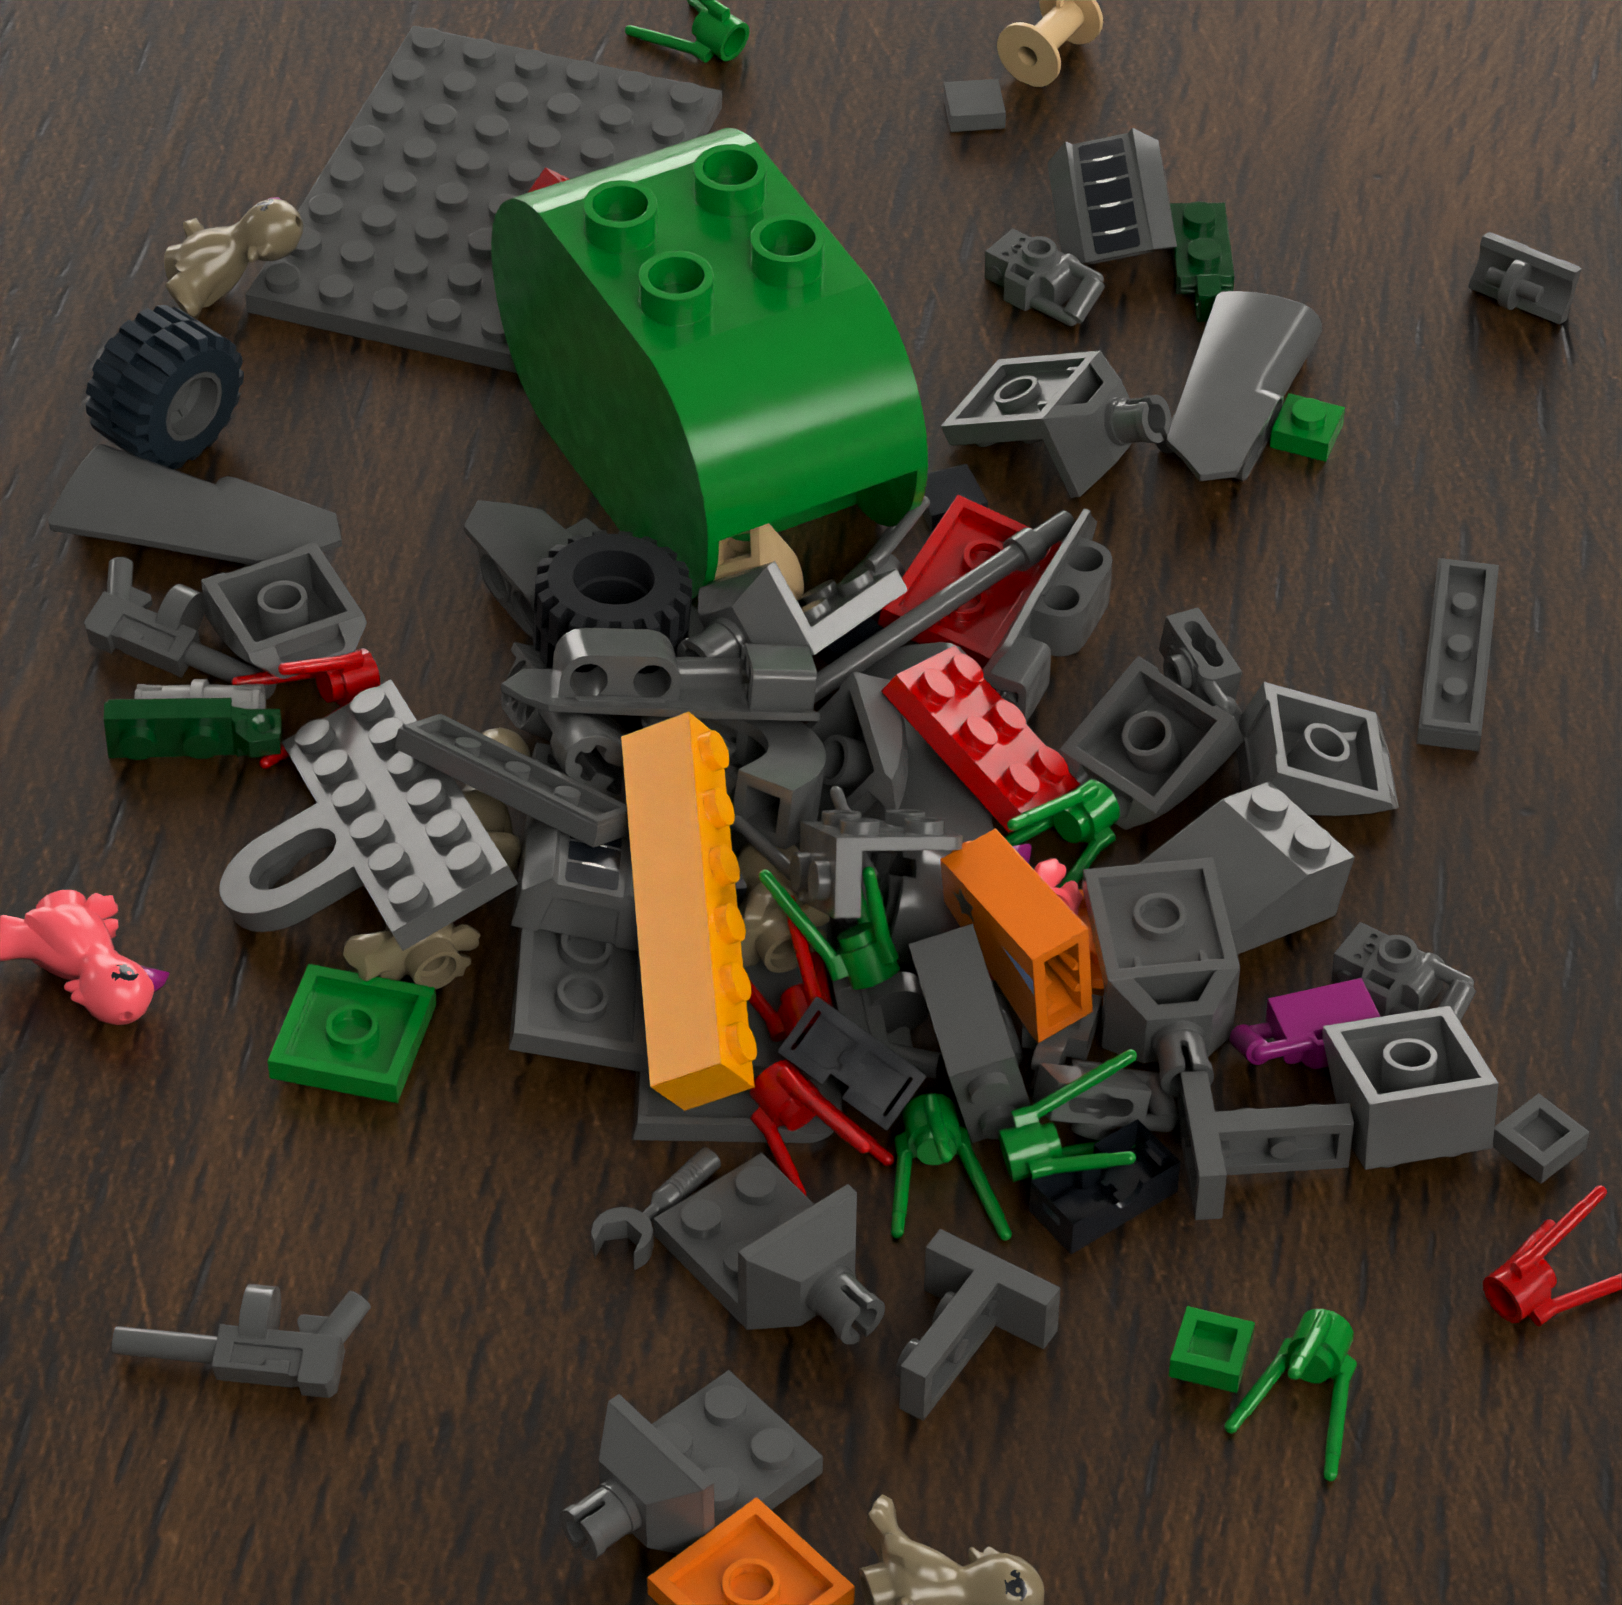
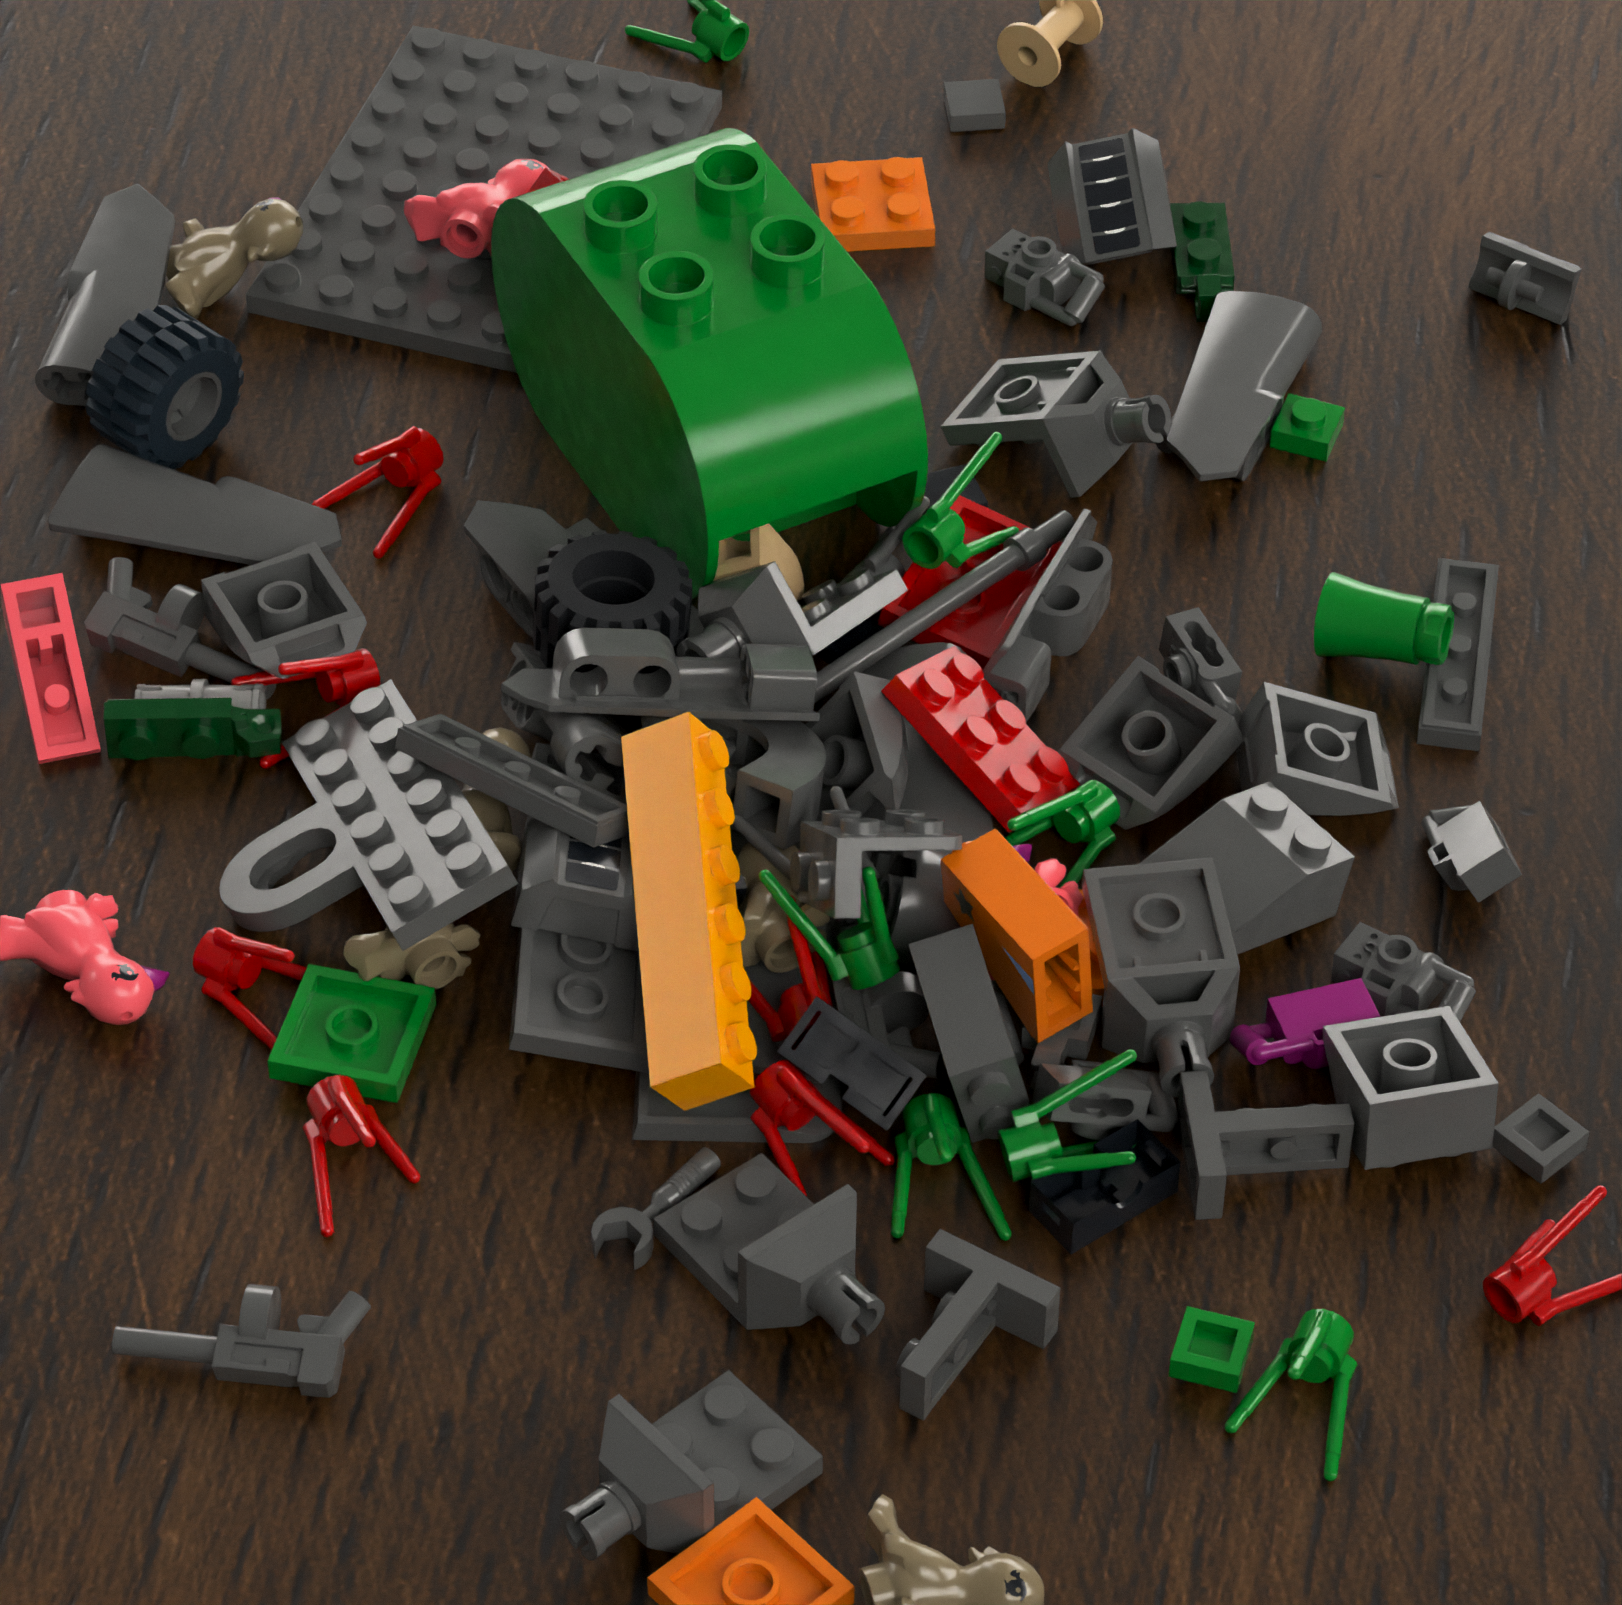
(49, 668): none -> coral slope
(111, 281): none -> dark grey panel
(236, 963): none -> red plant
(344, 1120): none -> red plant
(407, 462): none -> red plant
(466, 213): none -> coral animal
(874, 203): none -> orange plate
(941, 530): none -> green plant
(1380, 623): none -> green plant
(1469, 850): none -> dark grey piece

